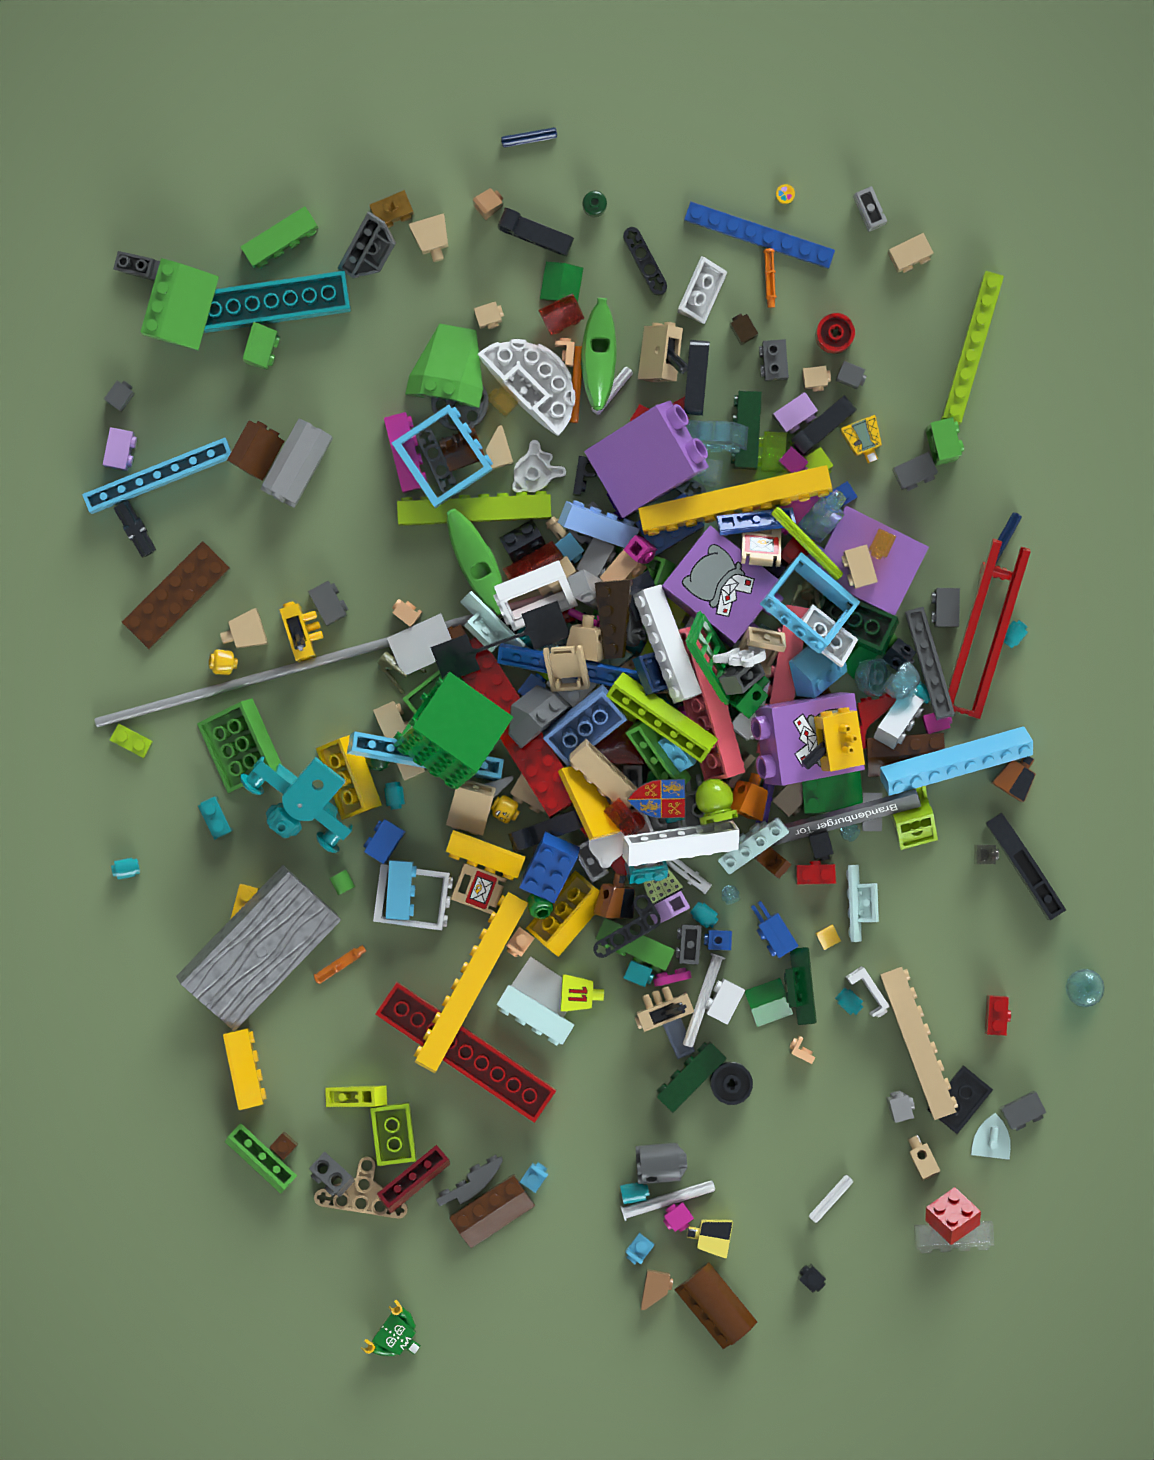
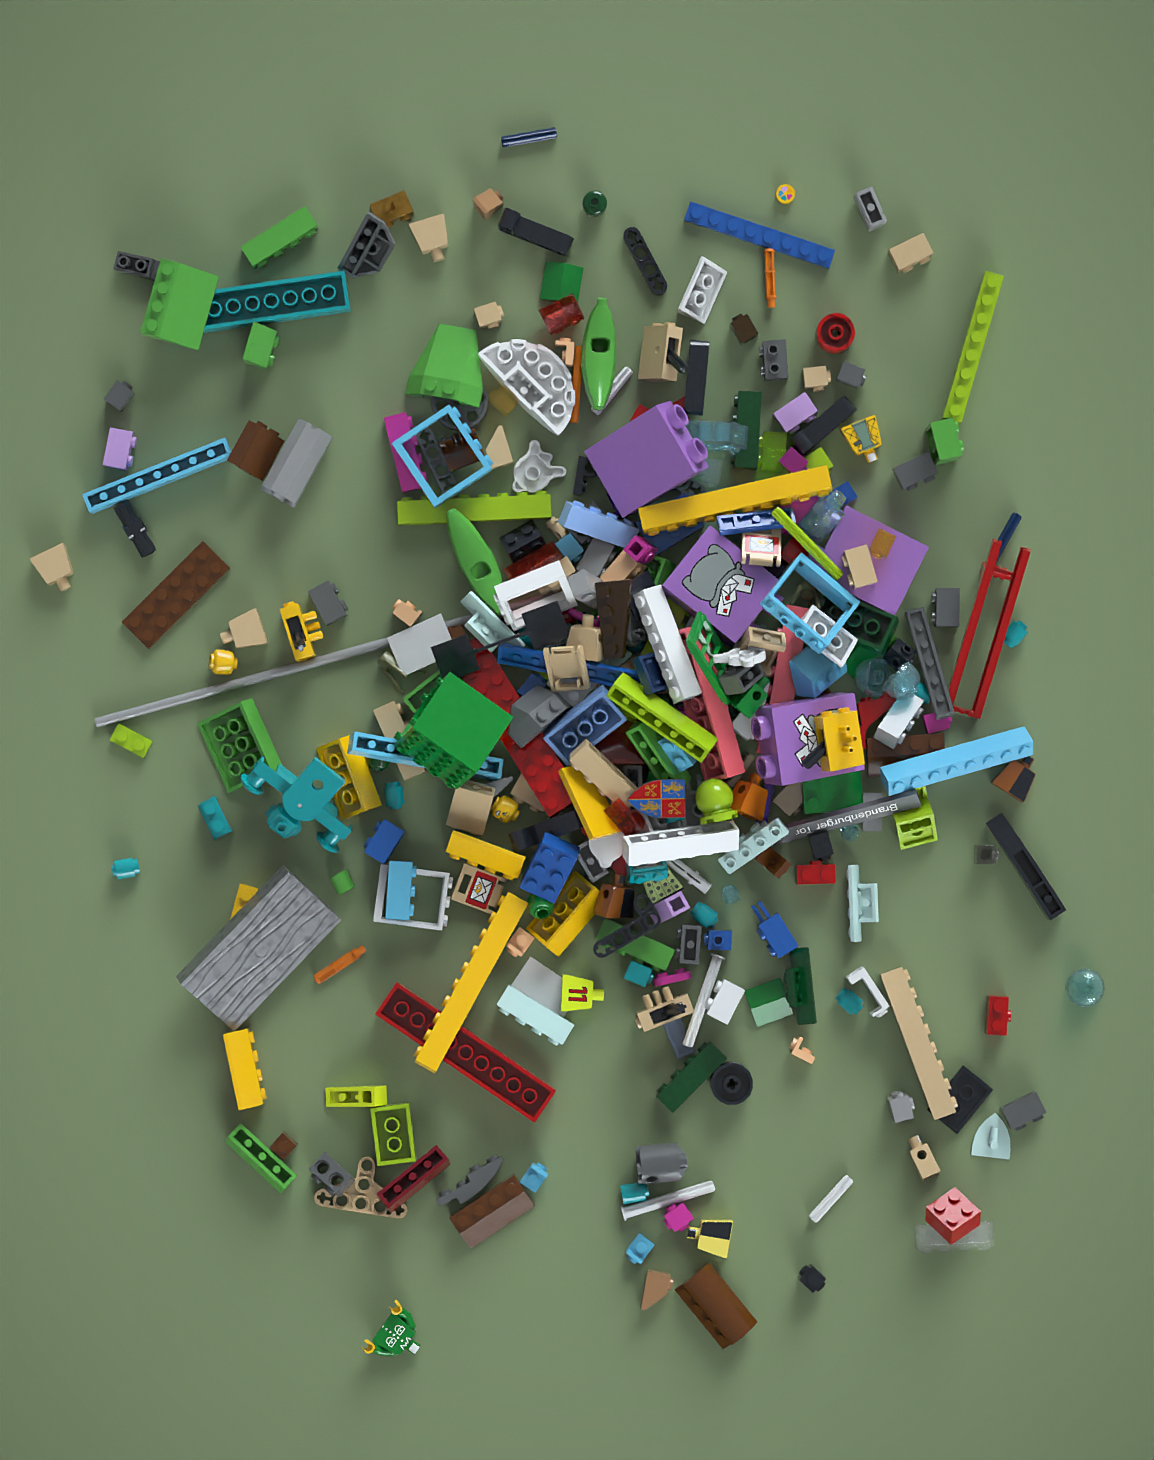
(54, 566): none -> tan torso
(828, 937): yellow slope -> none

